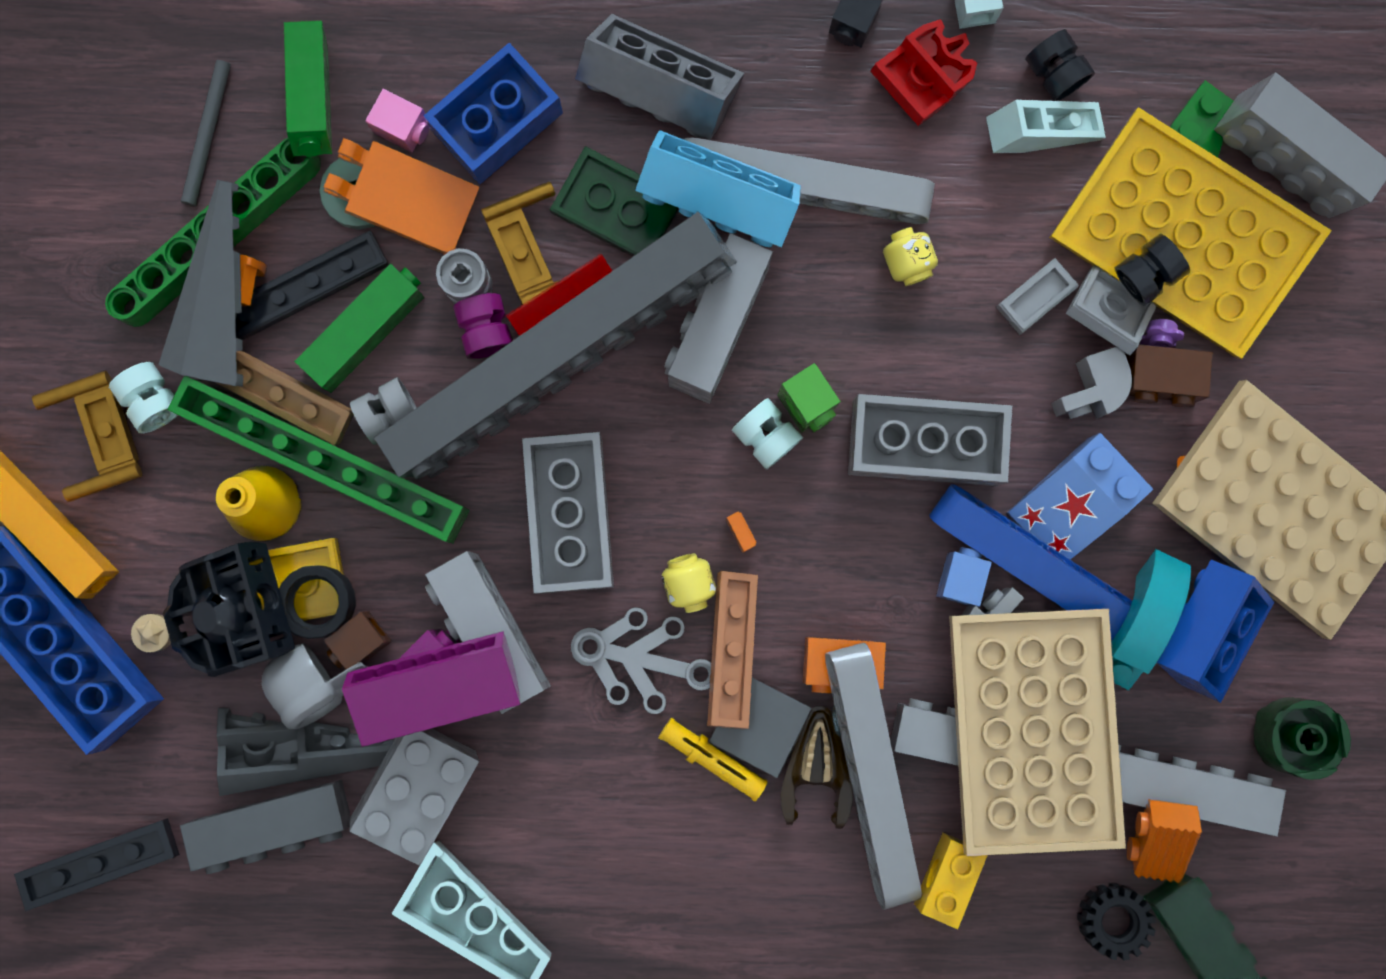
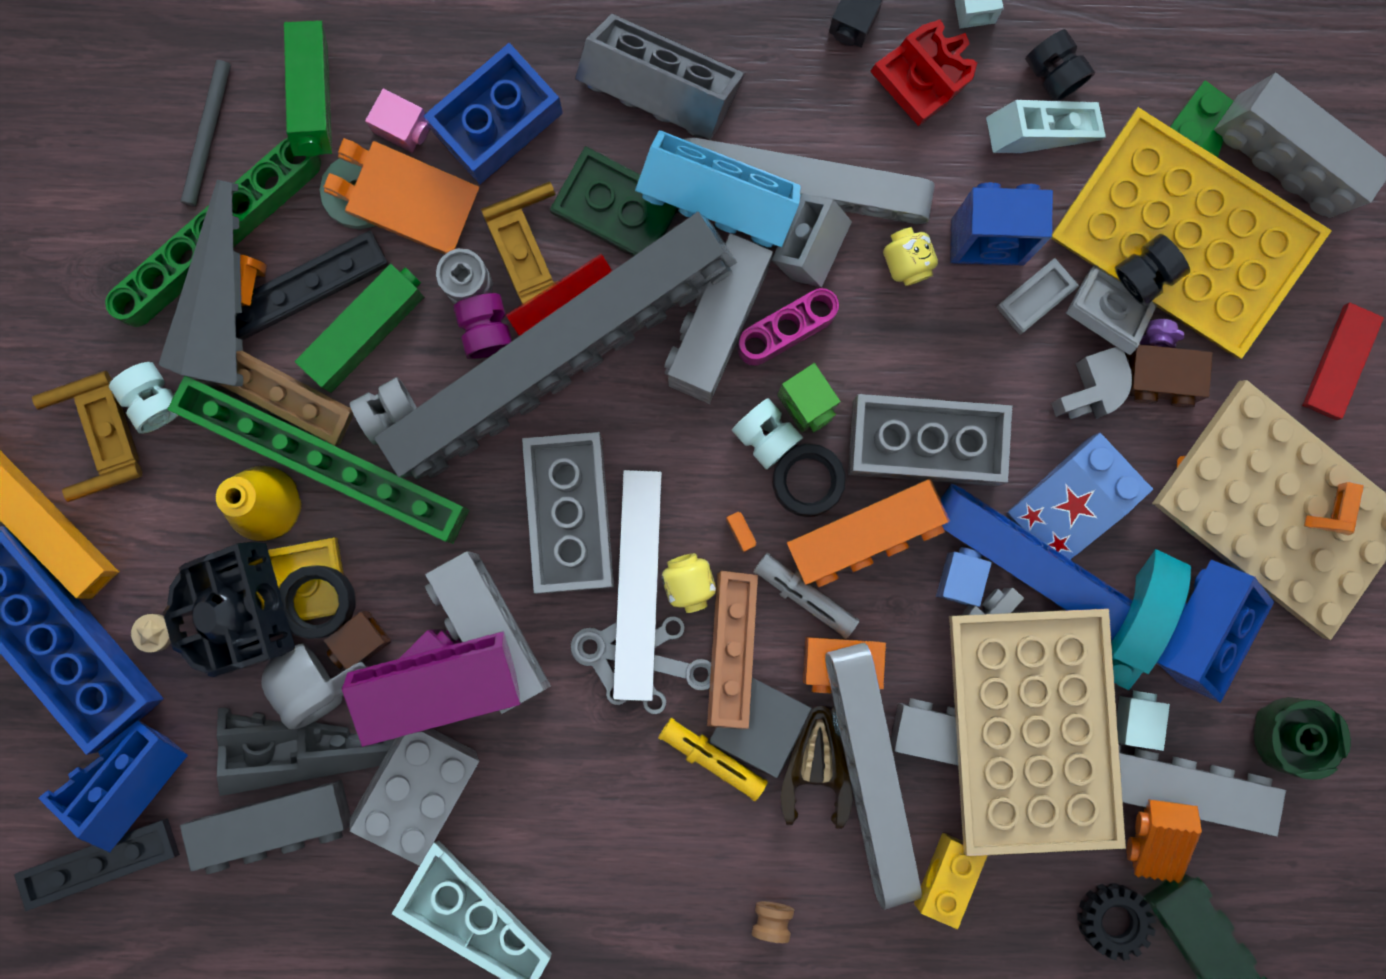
(116, 787): none -> blue wedge
(637, 586): none -> white tile
(772, 922): none -> medium nougat wheel
(800, 314): none -> dark pink beam
(807, 596): none -> light grey pin
(812, 240): none -> light grey brick
(830, 461): none -> black tyre
(869, 532): none -> orange brick
(1001, 225): none -> blue brick
(1142, 721): none -> light aqua brick
(1343, 361): none -> red tile
(1344, 511): none -> orange tile

